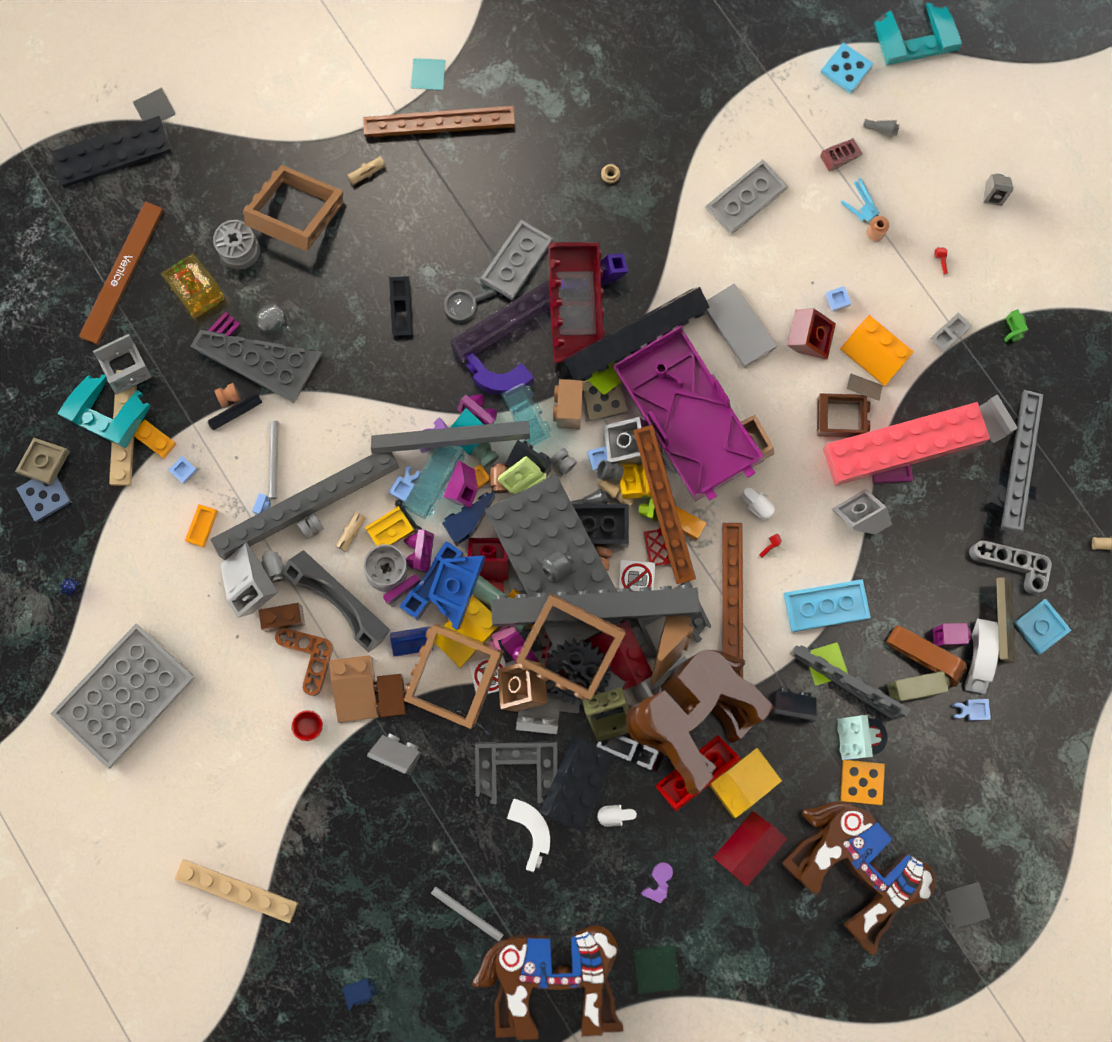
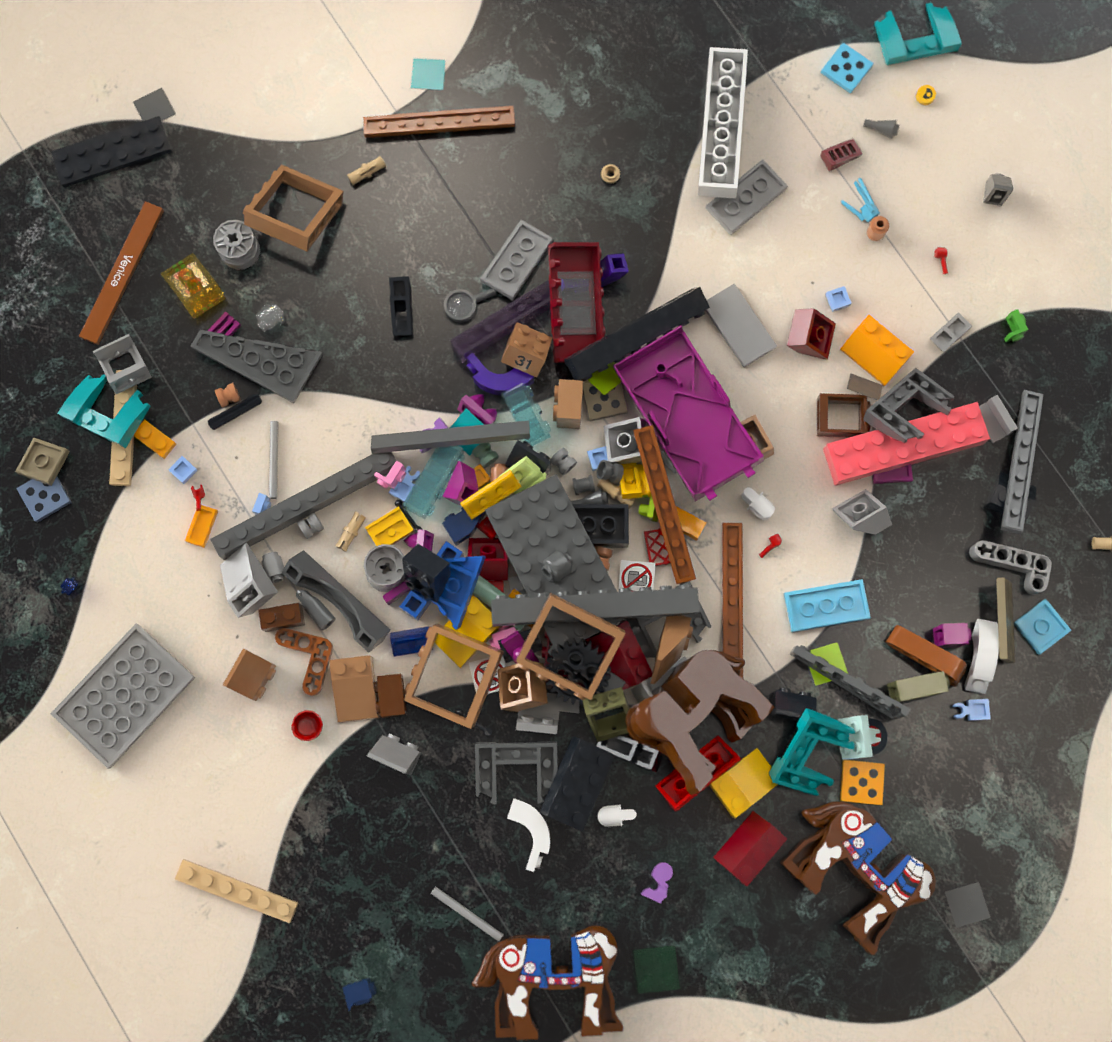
(198, 495): none -> red hand
(250, 675): none -> medium nougat slope
(315, 609): none -> dark grey piece
(395, 475): none -> bright pink bracket
(426, 572): none -> black slope
(486, 527): none -> red tile
(490, 494): none -> yellow tile
(526, 349): none -> medium nougat brick
(583, 485): none -> dark grey bush
(723, 123): none -> white brick
(812, 726): none -> teal wedge
(916, 385): none -> dark grey wedge
(925, 94): none -> yellow tile

